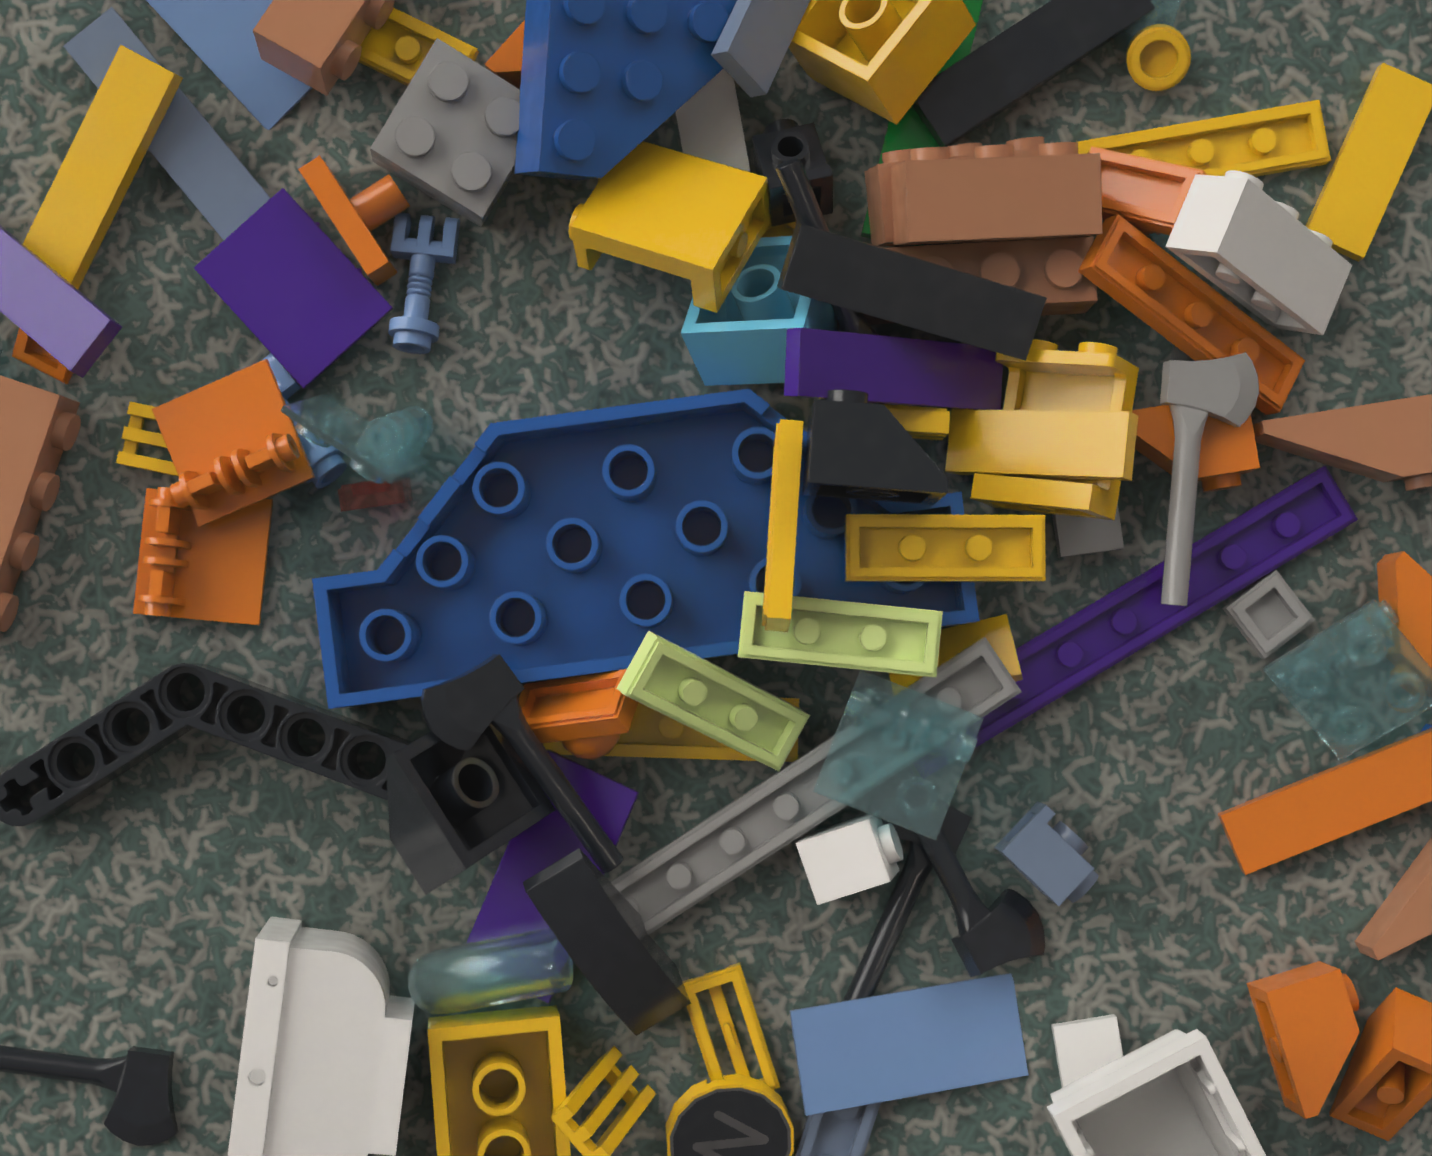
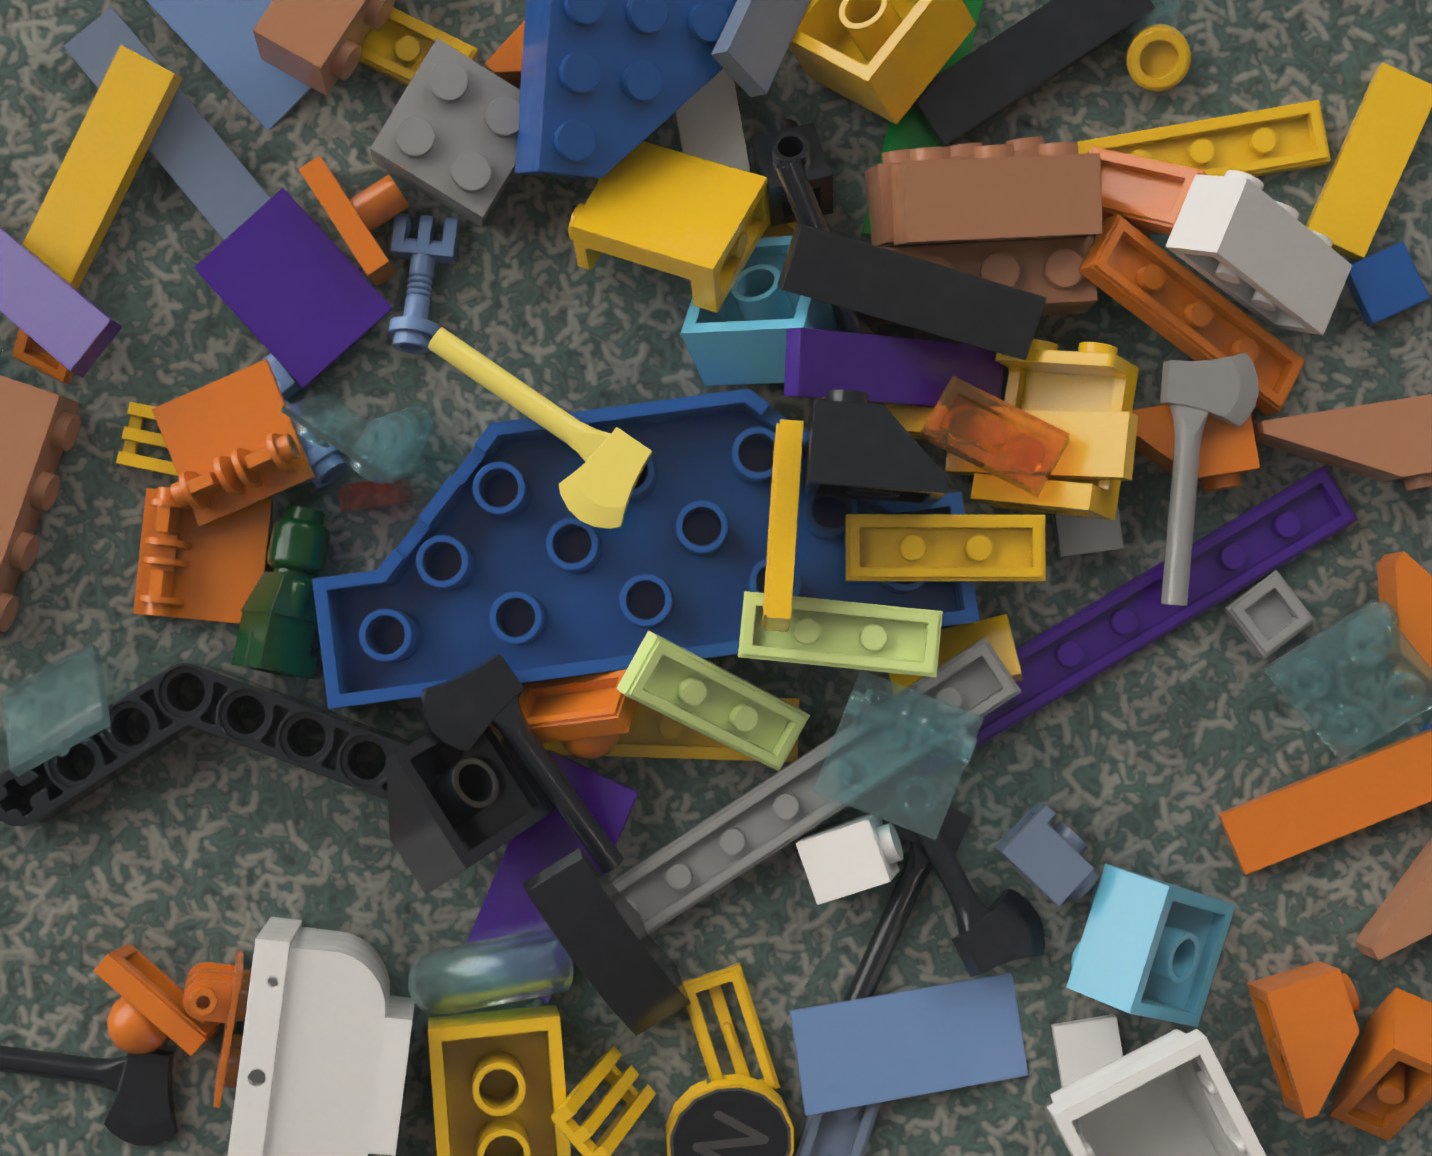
(55, 709): none -> clear light blue piece
(148, 1006): none -> orange tile
(220, 995): none -> orange hinge
(281, 610): none -> dark green piece
(613, 461): none -> light yellow piece
(995, 436): none -> clear orange plate
(1150, 947): none -> medium azure slope
(1386, 284): none -> blue tile

